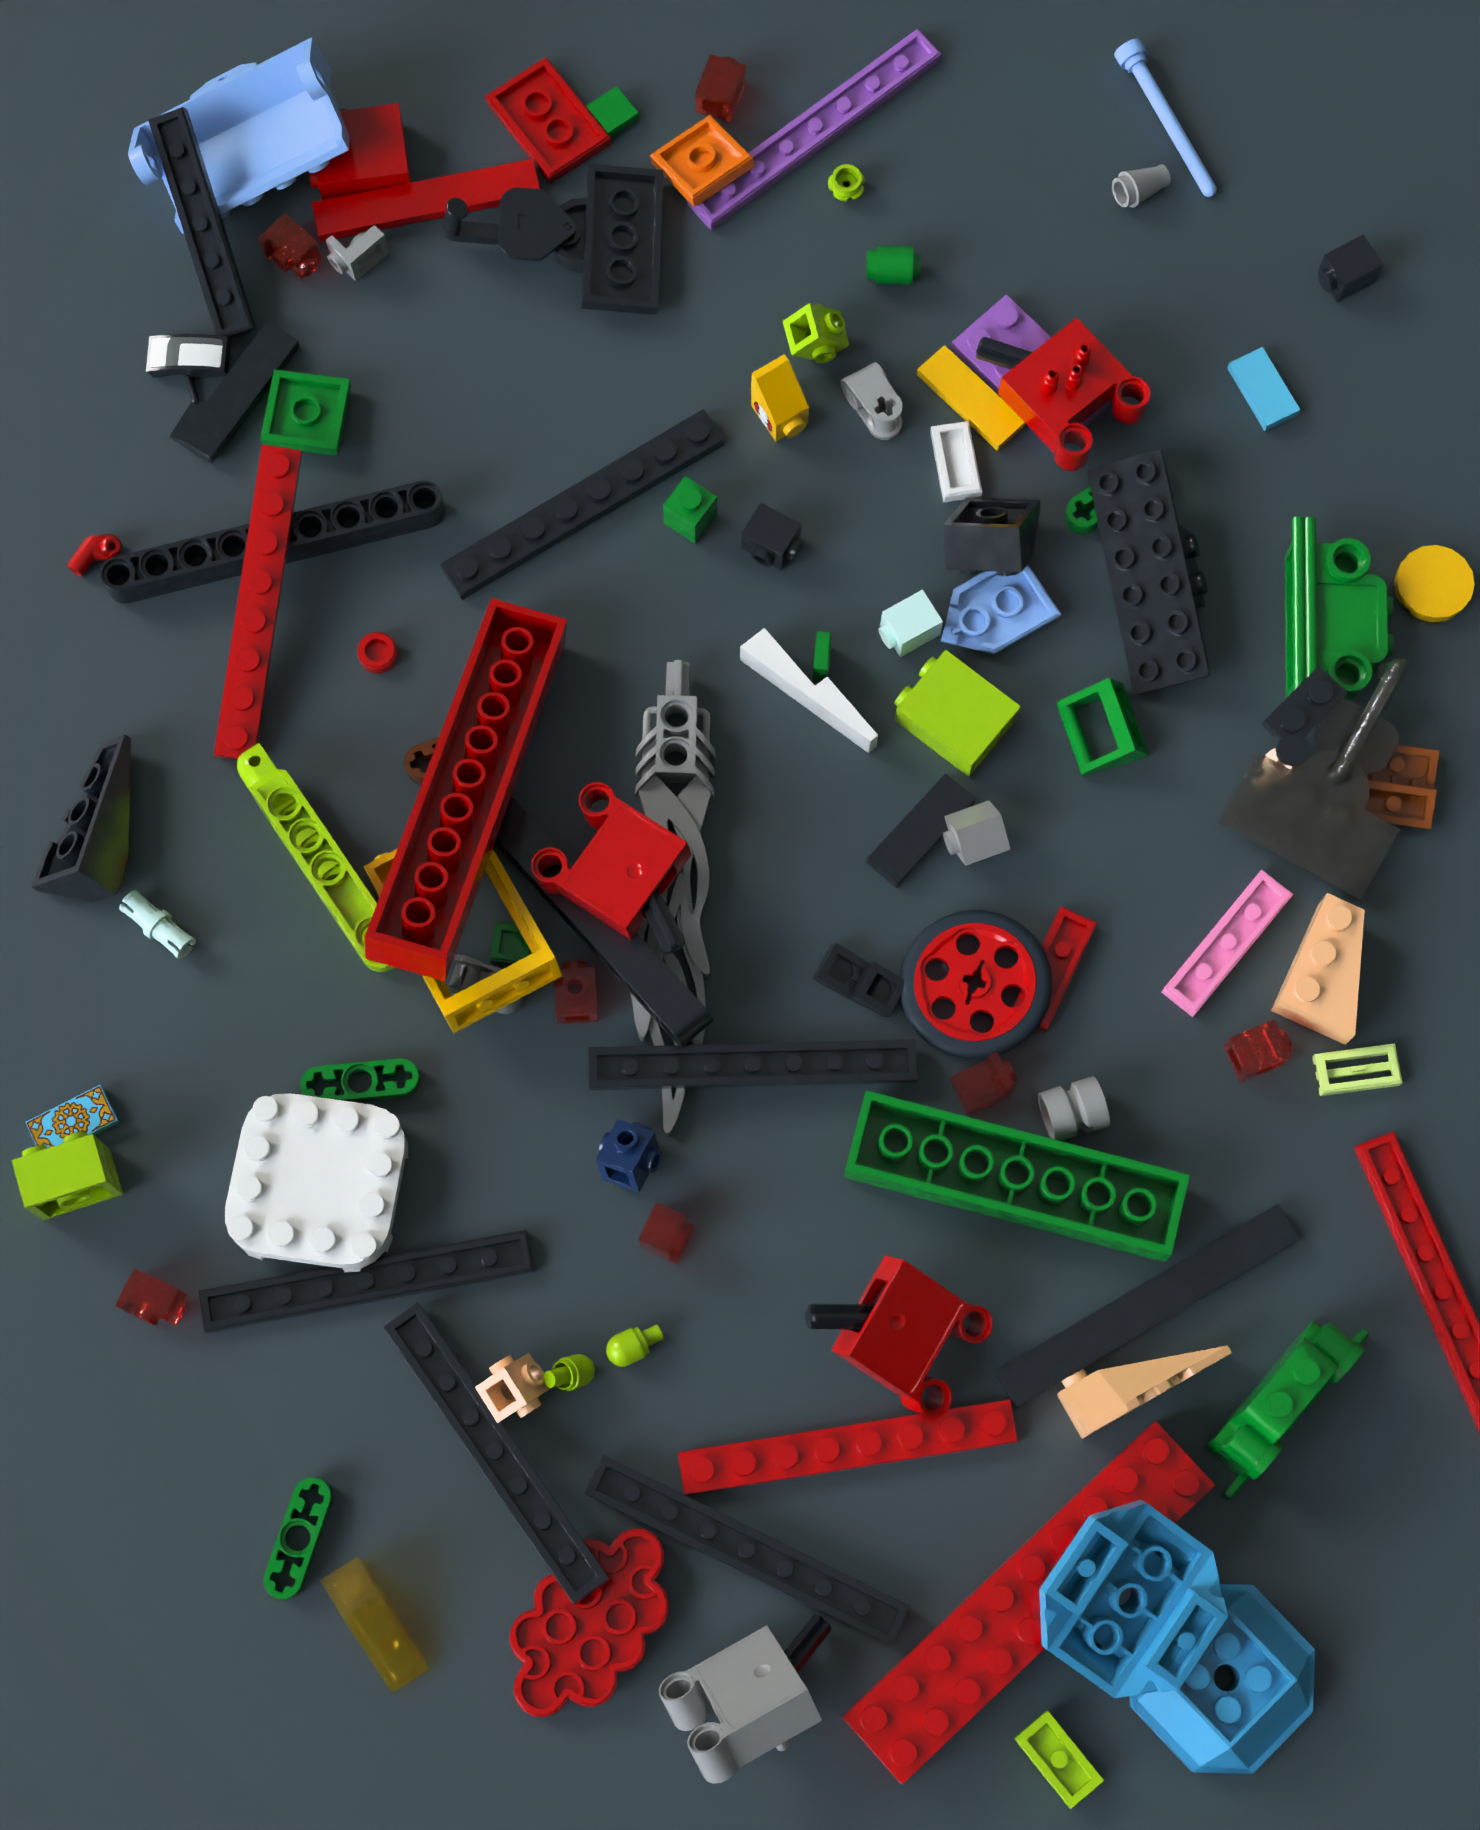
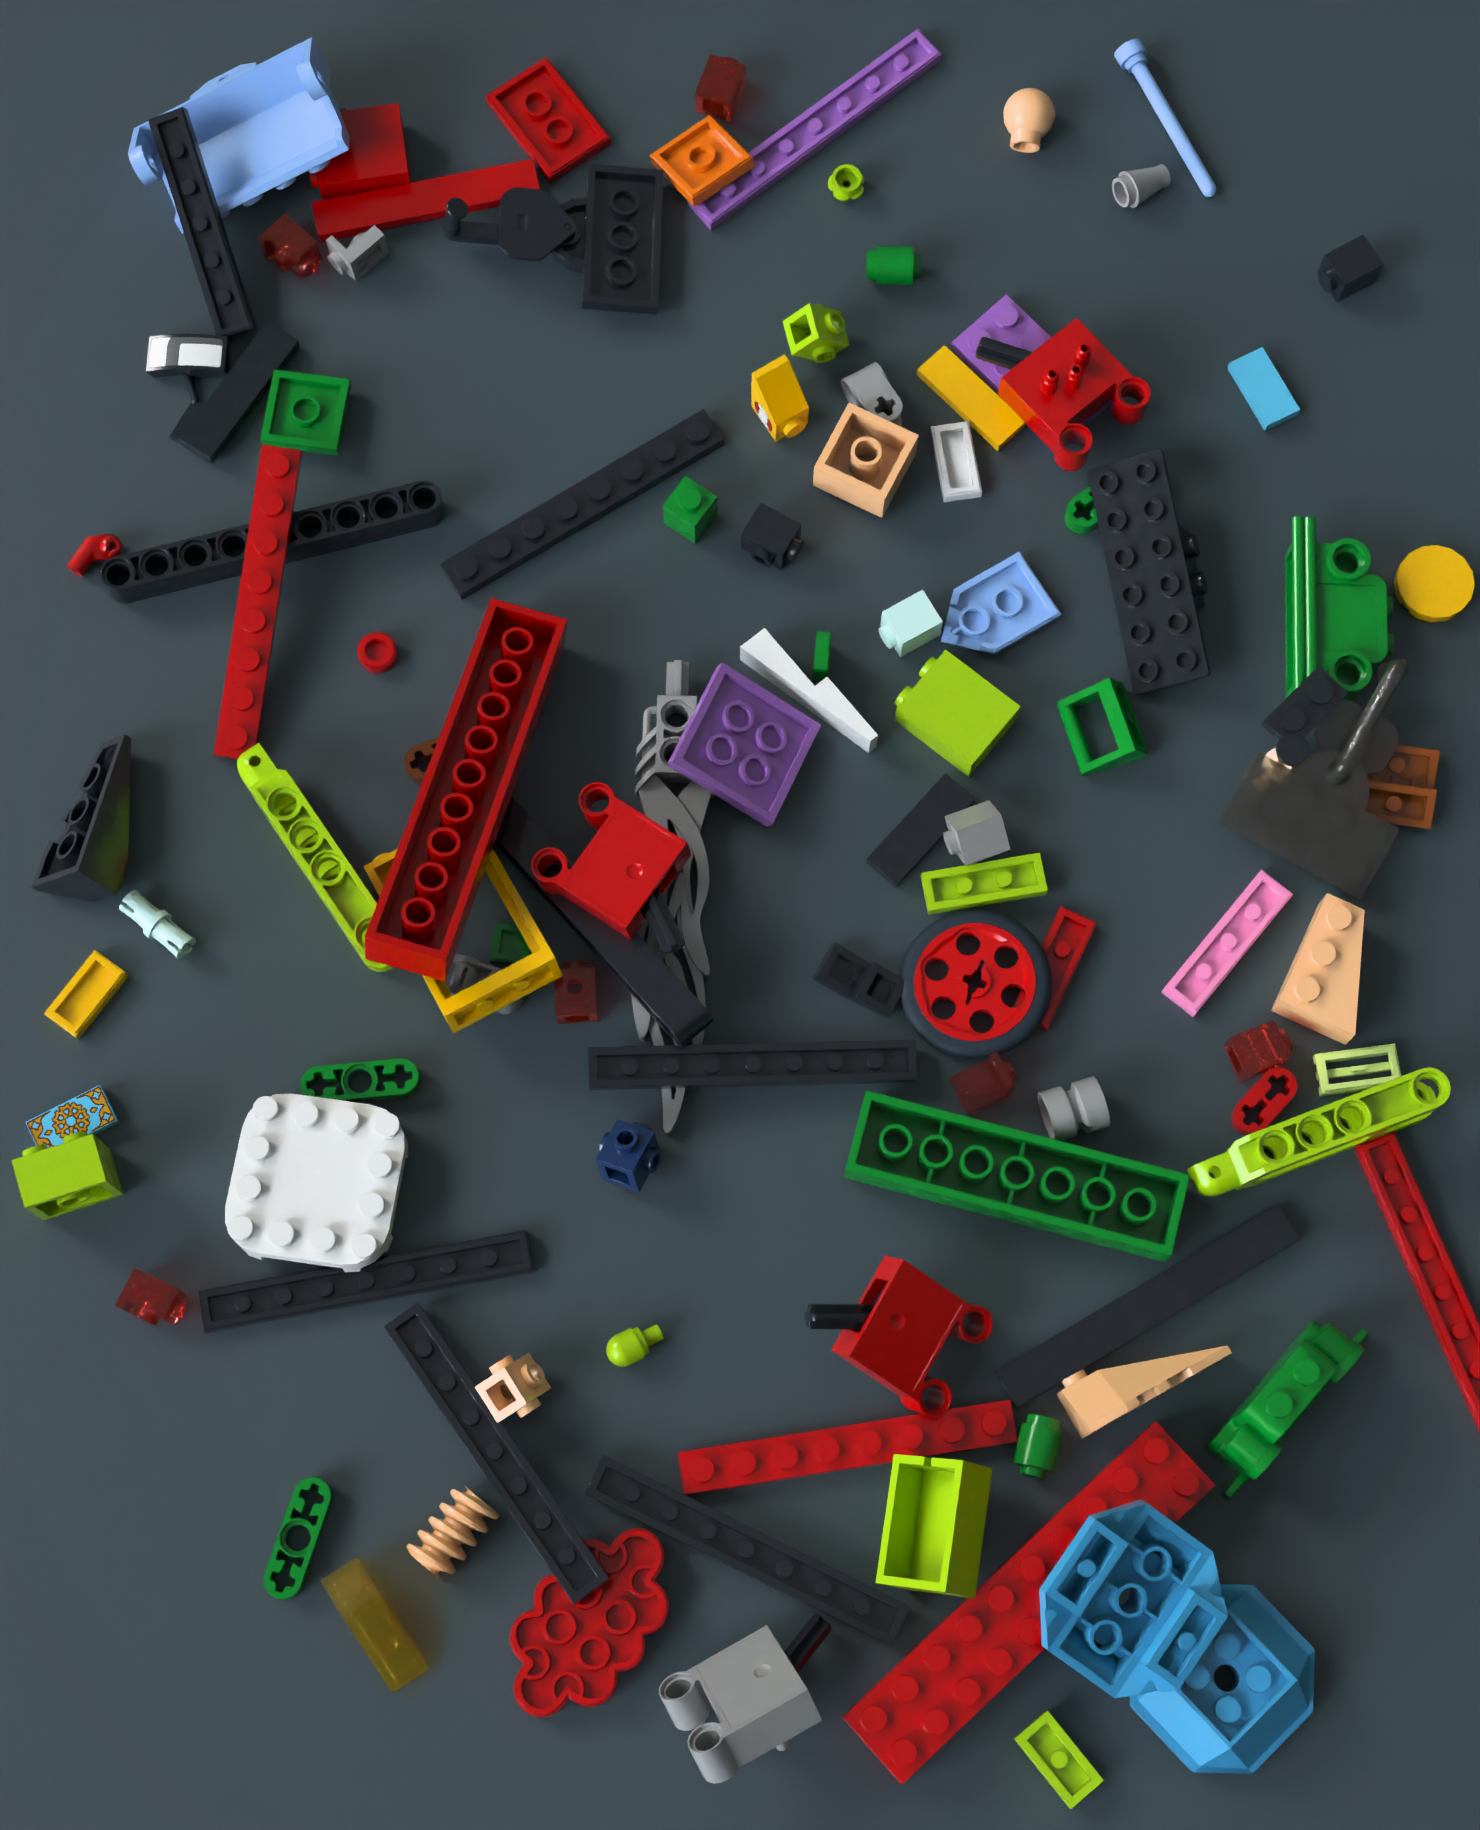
(86, 994): none -> yellow tile
(452, 1532): none -> light nougat piece
(570, 1372): lime cylinder -> none
(613, 111): green tile -> none
(665, 1233): clear red brick -> none
(744, 744): none -> medium lavender plate
(865, 460): none -> light nougat brick
(934, 1525): none -> lime piece
(984, 883): none -> lime plate
(991, 535): black slope -> none
(1028, 118): none -> light nougat piece
(1038, 1446): none -> green brick
(1256, 1095): none -> red beam
(1366, 1113): none -> lime piece

